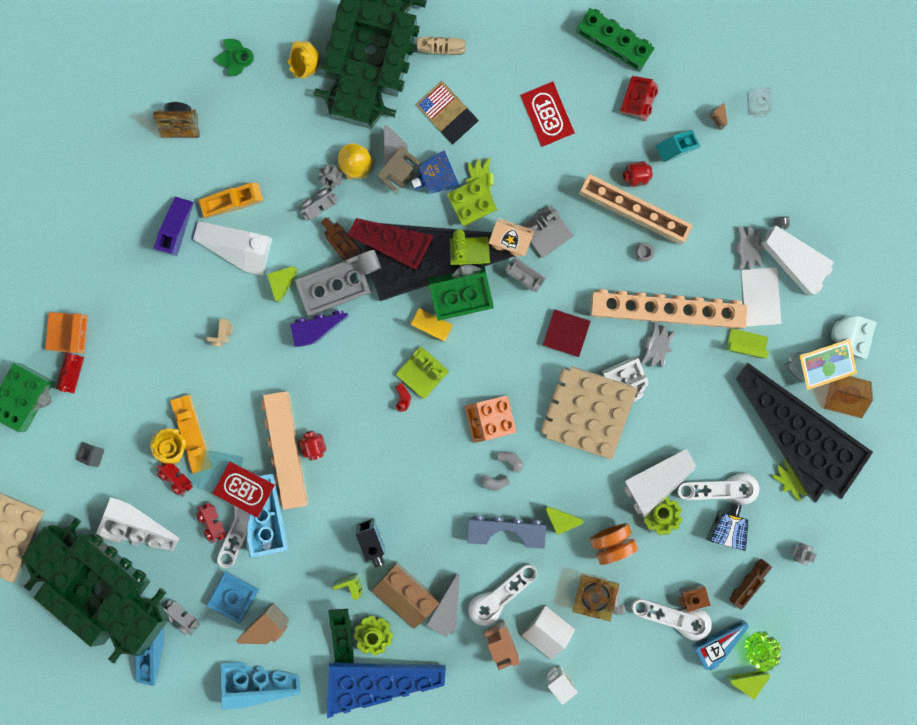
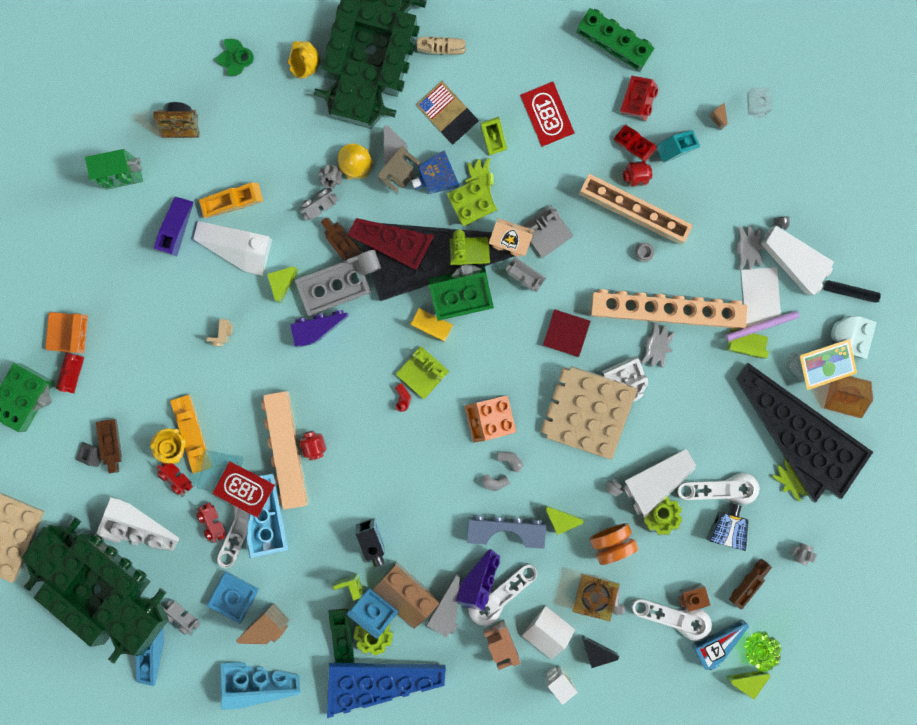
(109, 444): none -> reddish brown hinge
(114, 169): none -> green piece
(372, 613): none -> dark azure plate
(477, 585): none -> dark purple slope
(493, 135): none -> lime slope
(598, 653): none -> black slope
(614, 487): none -> light grey plate
(635, 143): none -> red slope
(761, 326): none -> lavender bar
(852, 291): none -> black axle

